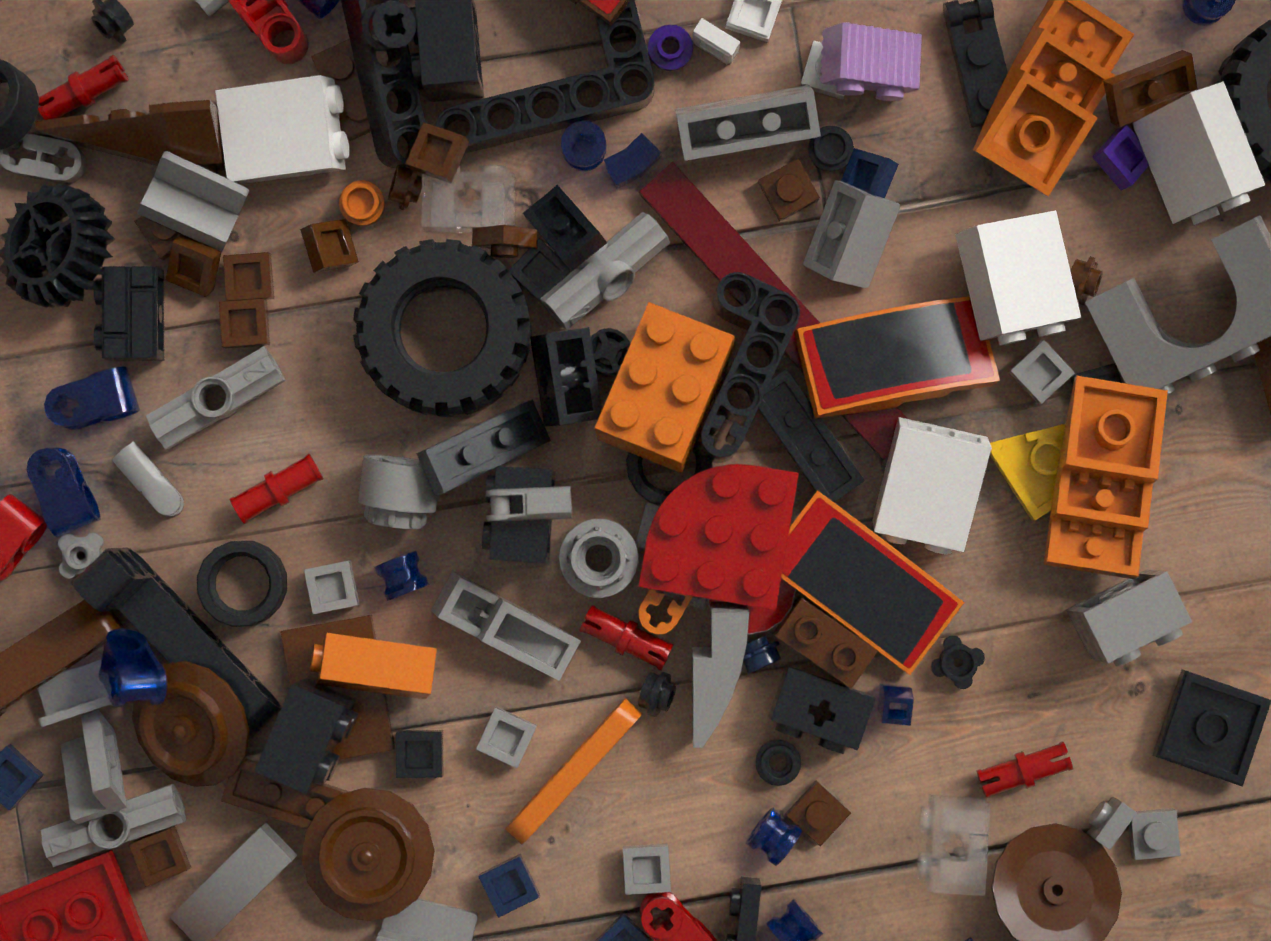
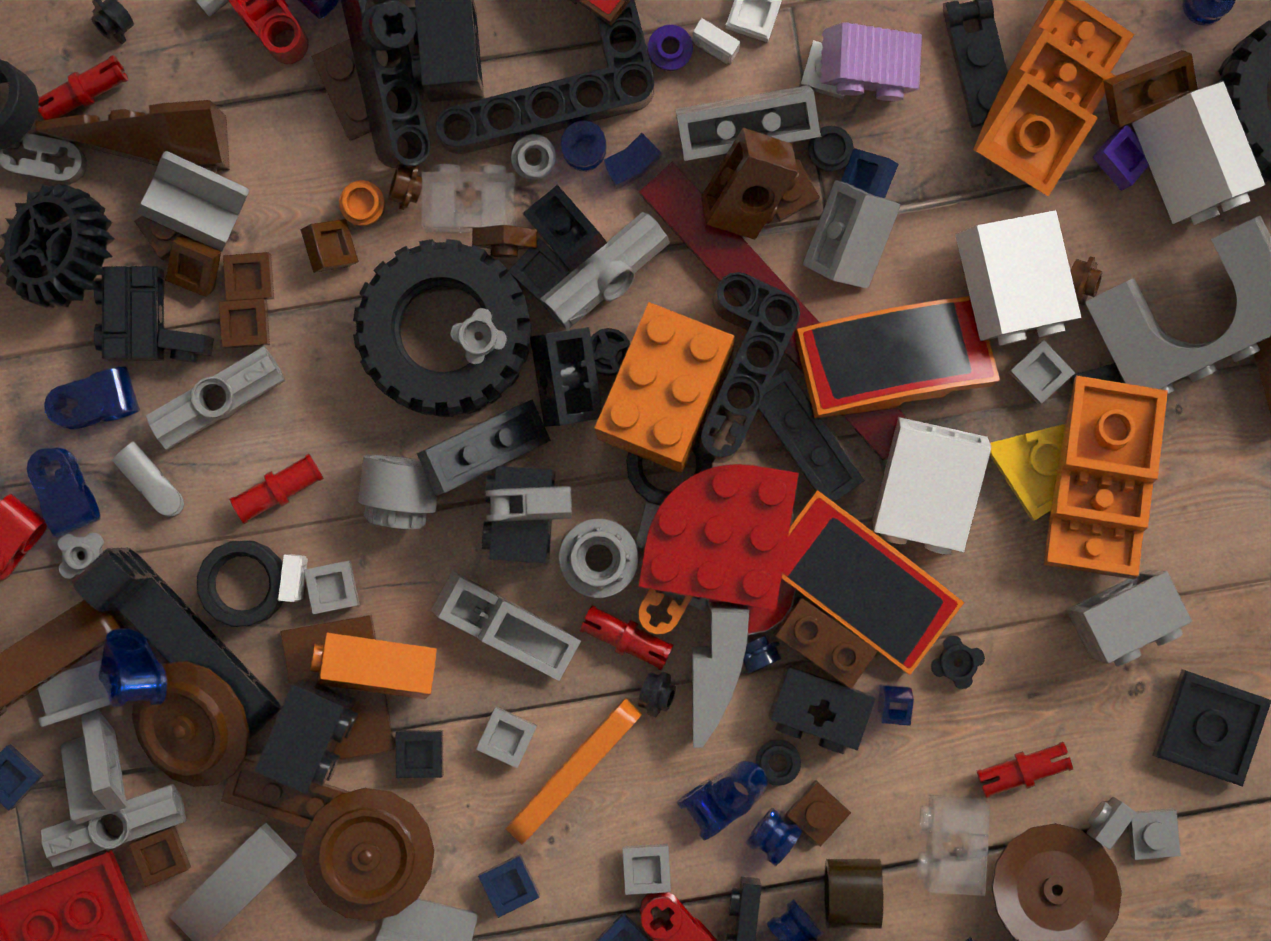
(185, 345): none -> black plate
(282, 129): white brick -> none
(292, 578): none -> white tile
(401, 575): clear blue wheel -> none
(437, 152): reddish brown plate -> none
(482, 323): none -> light grey plate
(542, 166): none -> light grey plate
(717, 800): none -> clear blue piece
(750, 184): none -> reddish brown brick
(853, 893): none -> dark brown piece

